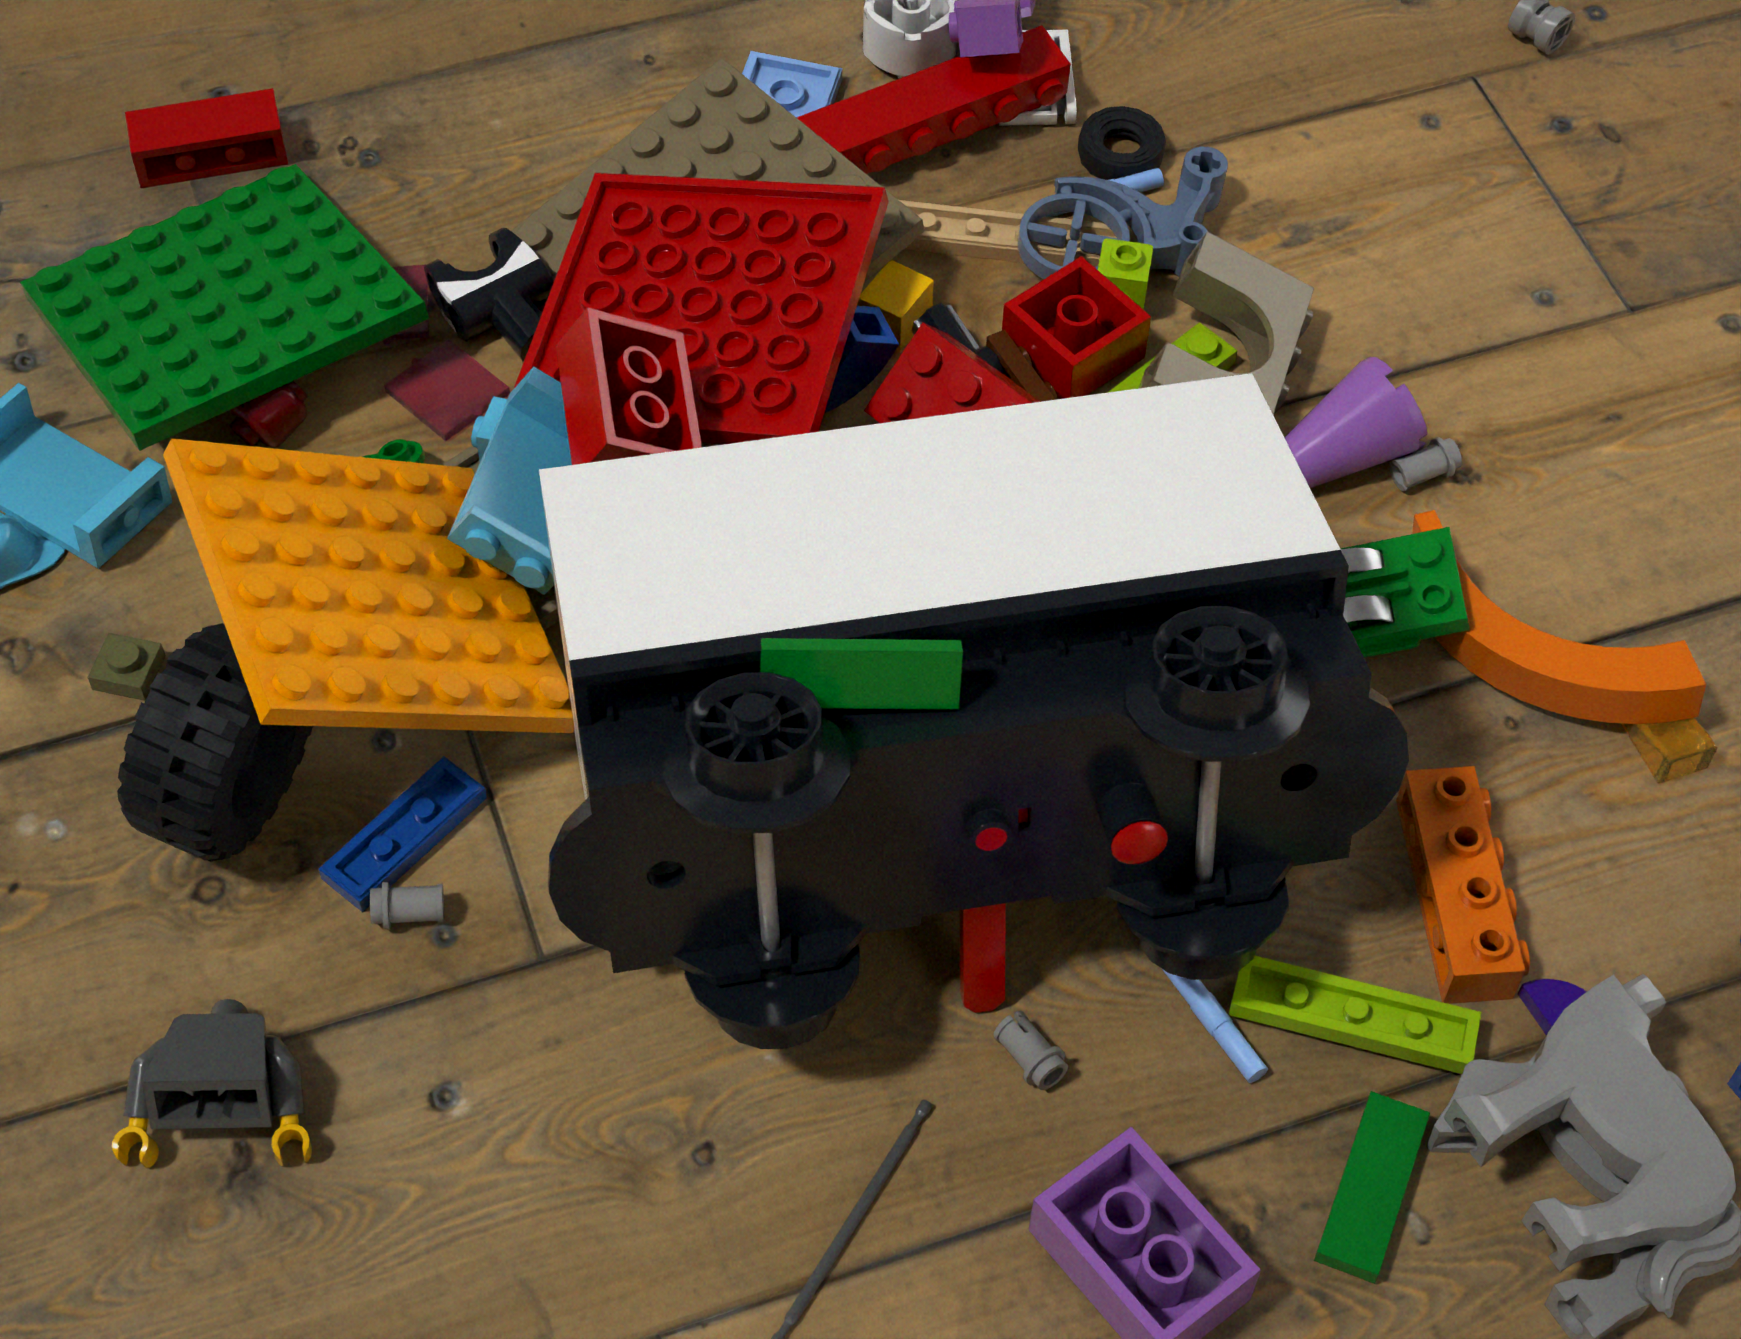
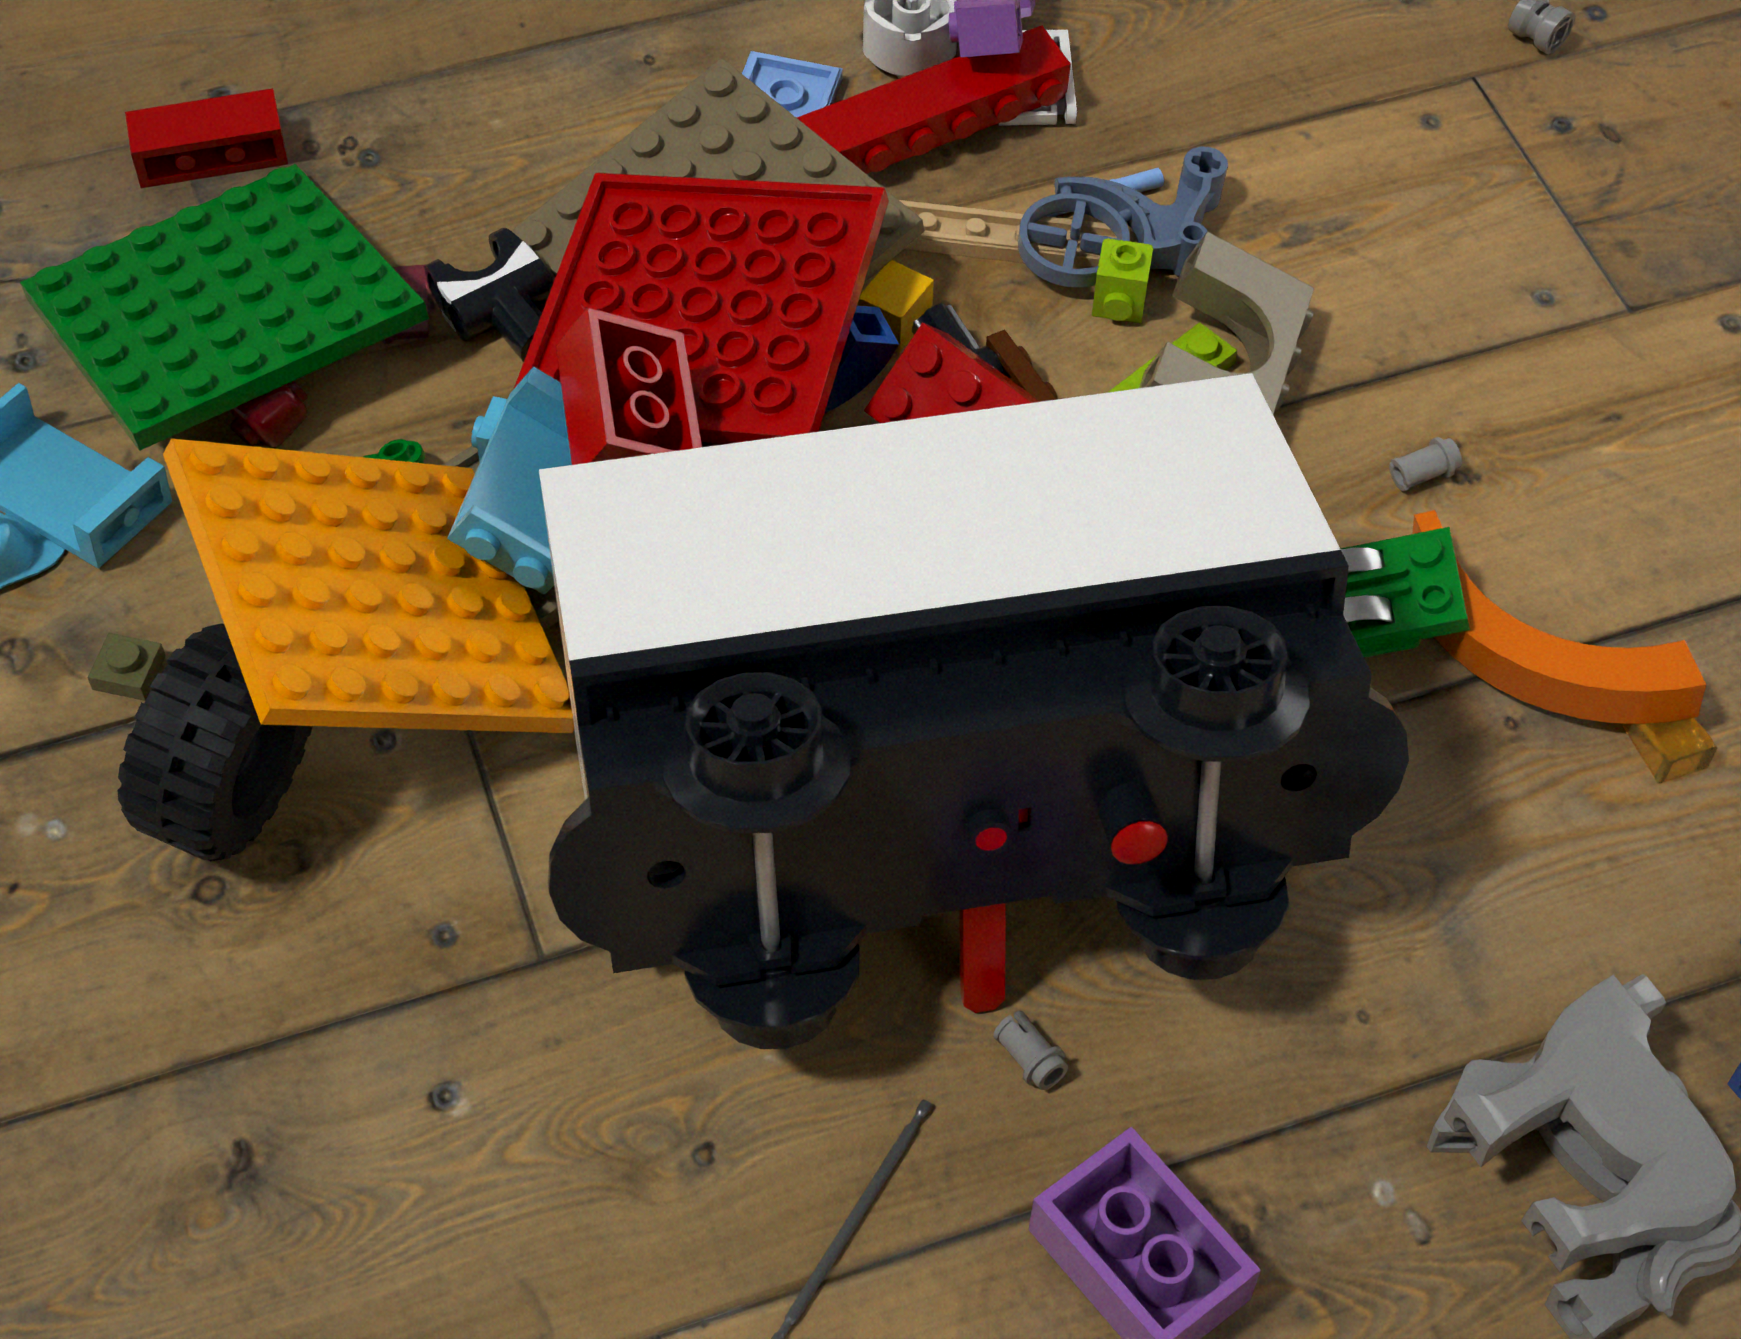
(213, 1075): dark grey torso -> none
(403, 832): blue tile -> none
(406, 904): light grey pin -> none
(446, 389): clear pink piece -> none
(870, 671): green tile -> none
(1077, 329): red brick -> none
(1125, 123): black tyre -> none
(1220, 1027): light blue piece -> none
(1356, 1014): lime plate -> none
(1357, 426): medium lavender cone -> none
(1372, 1187): green tile -> none
(1461, 885): orange brick -> none
(1548, 999): dark purple tile -> none

